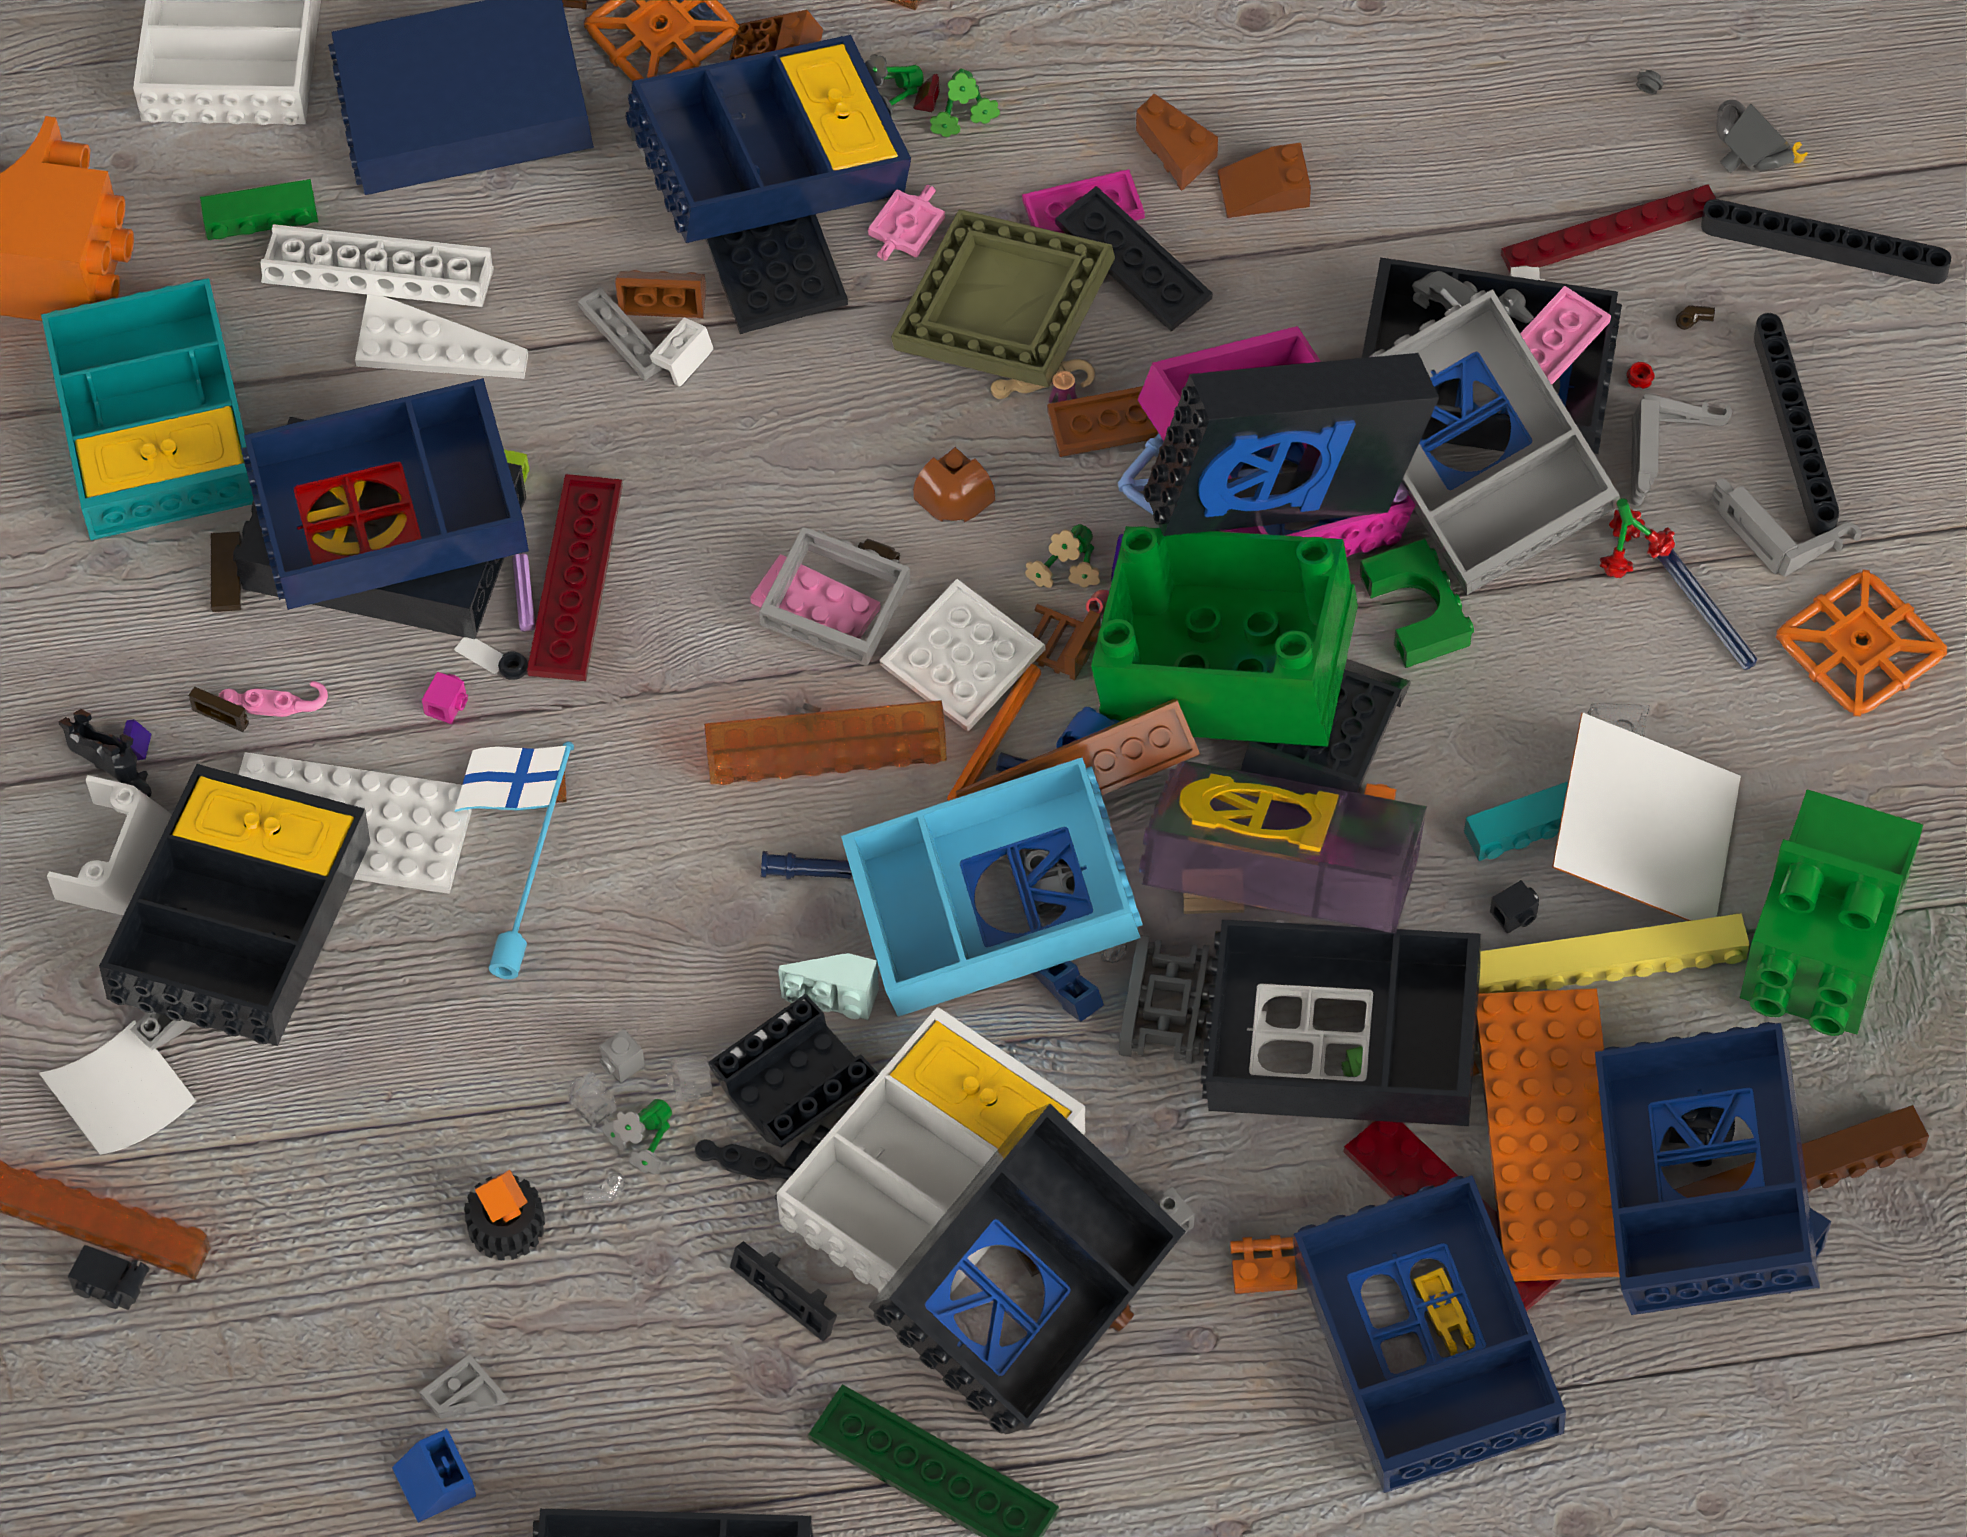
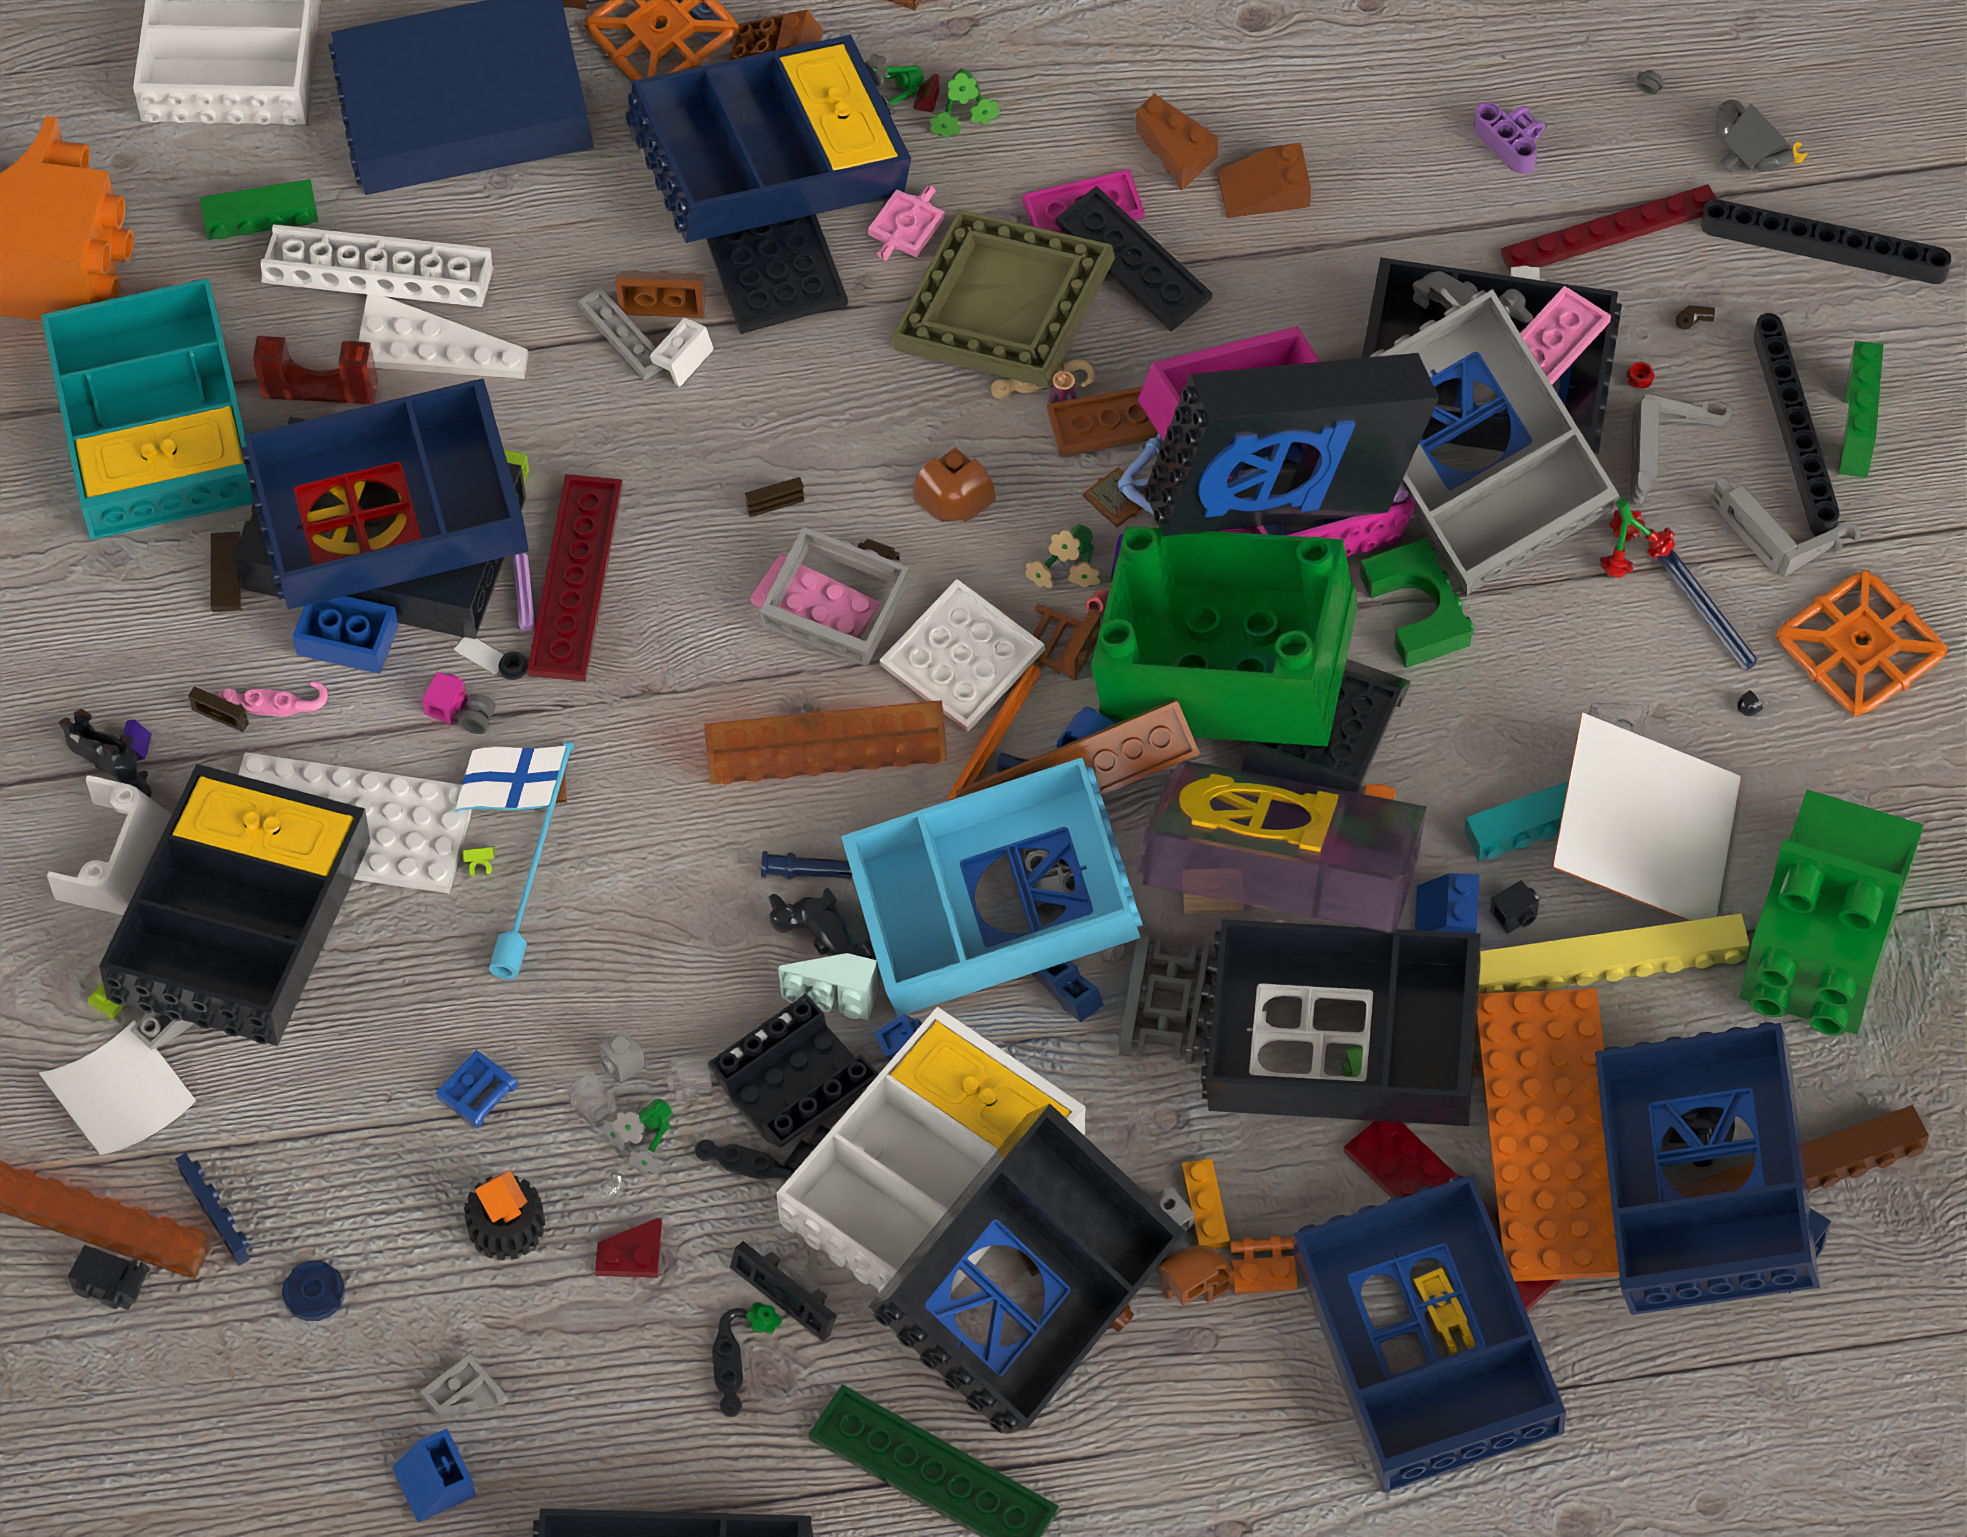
(102, 1004): none -> lime tile
(220, 1218): none -> dark blue plate
(284, 379): none -> clear red arch
(313, 1291): none -> dark blue tile
(347, 632): none -> blue brick
(469, 1082): none -> blue plate
(477, 713): none -> dark grey wheel
(477, 856): none -> lime tile
(631, 1252): none -> dark red wing
(728, 1363): none -> black piece
(763, 1318): none -> green plant
(774, 497): none -> dark brown tile
(822, 920): none -> black animal
(896, 1034): none -> blue bracket
(1110, 501): none -> piece
(1195, 1272): none -> dark orange brick
(1206, 1203): none -> light orange plate
(1448, 904): none -> blue slope
(1509, 135): none -> medium lavender piece
(1749, 704): none -> black hinge
(1863, 403): none -> green arch

